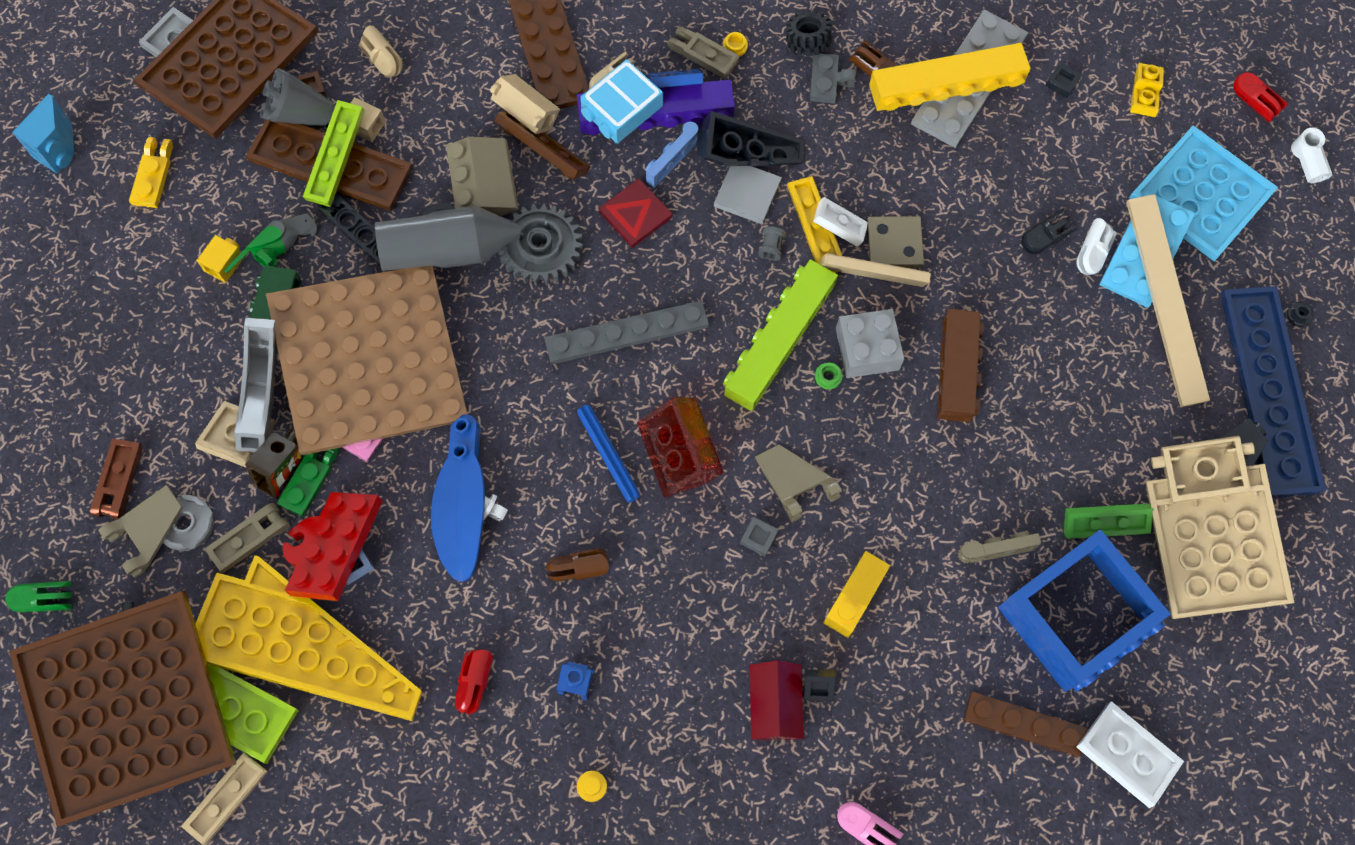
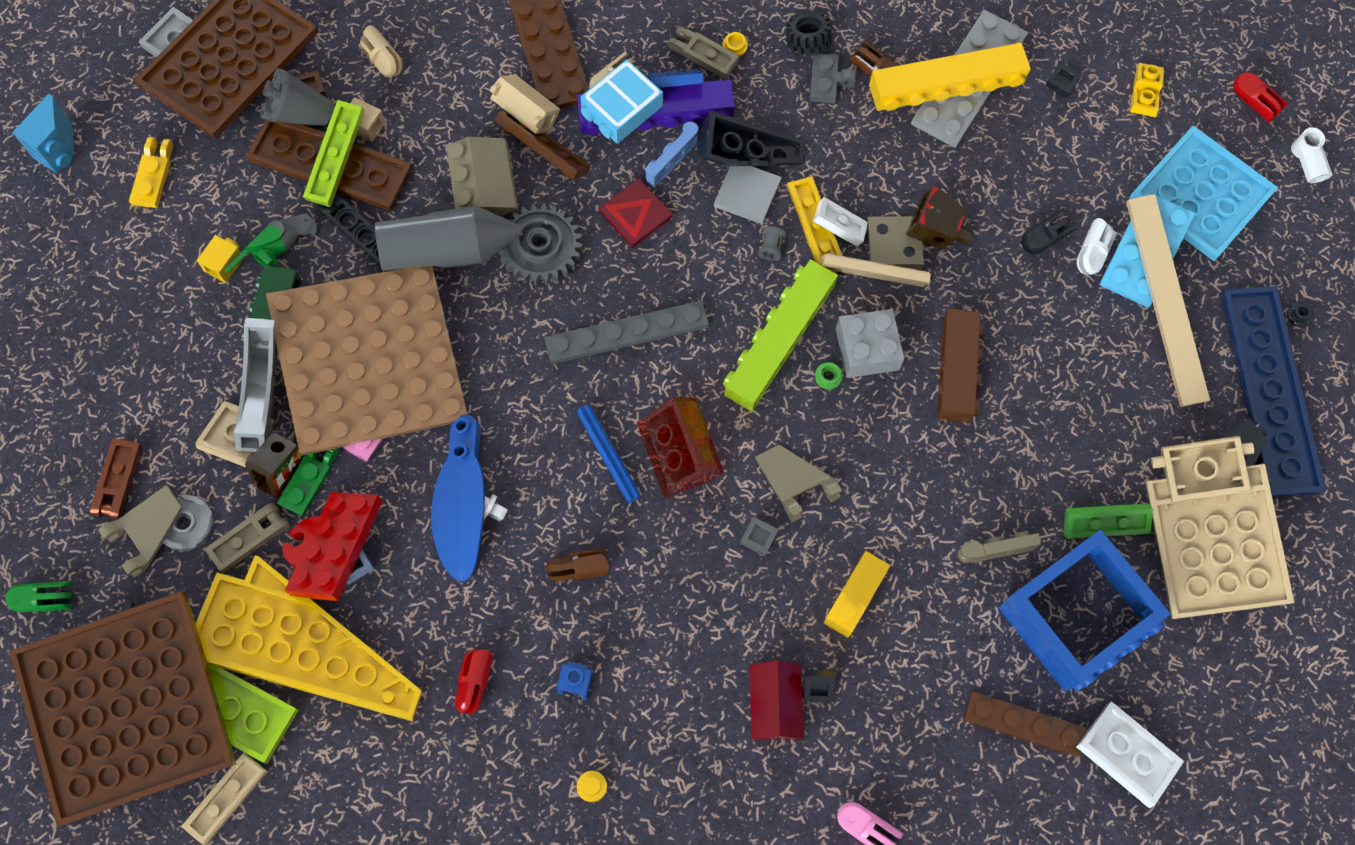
(939, 220): none -> dark brown torso

